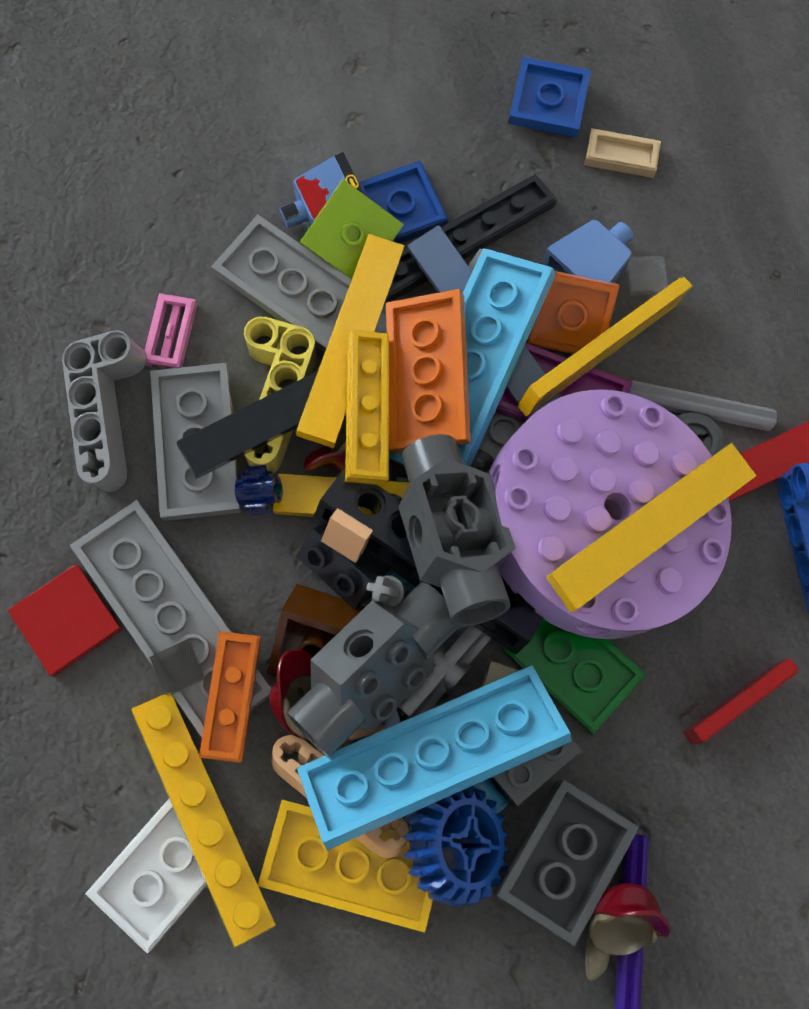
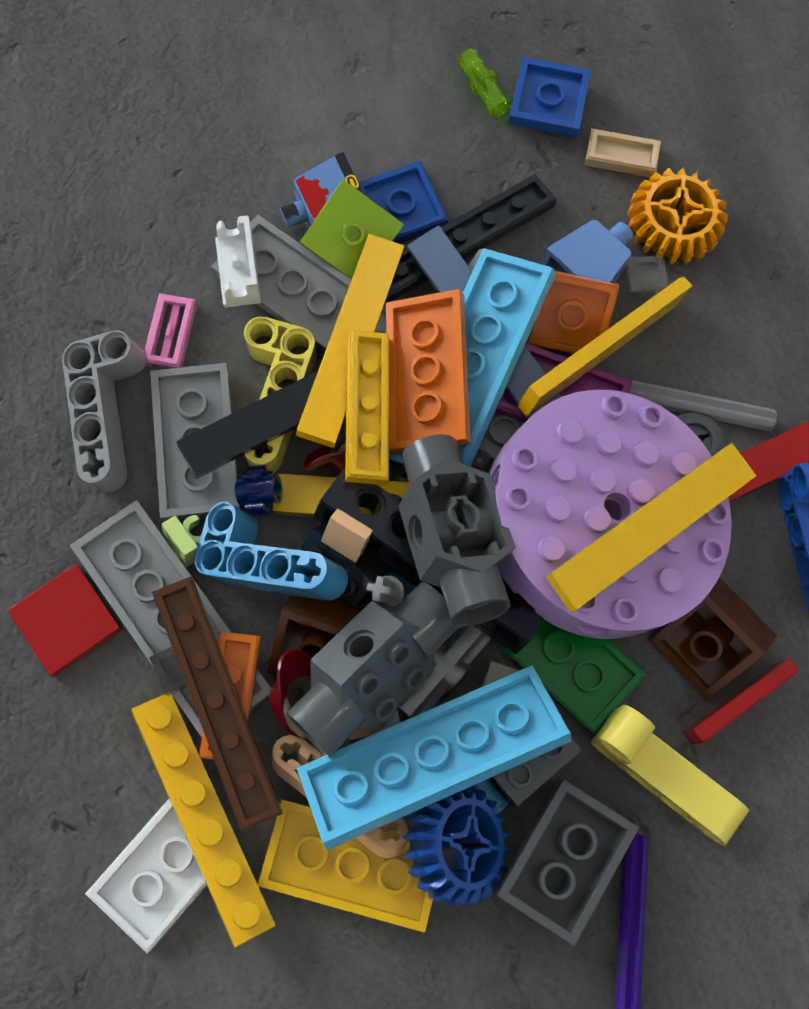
(181, 539): none -> yellowish green tile
(217, 704): none -> reddish brown tile
(229, 556): none -> dark azure beam
(237, 264): none -> white hinge
(483, 82): none -> clear neon green pin
(621, 925): hair -> none
(632, 746): none -> light yellow beam
(689, 204): none -> light orange gear
(715, 640): none -> reddish brown slope

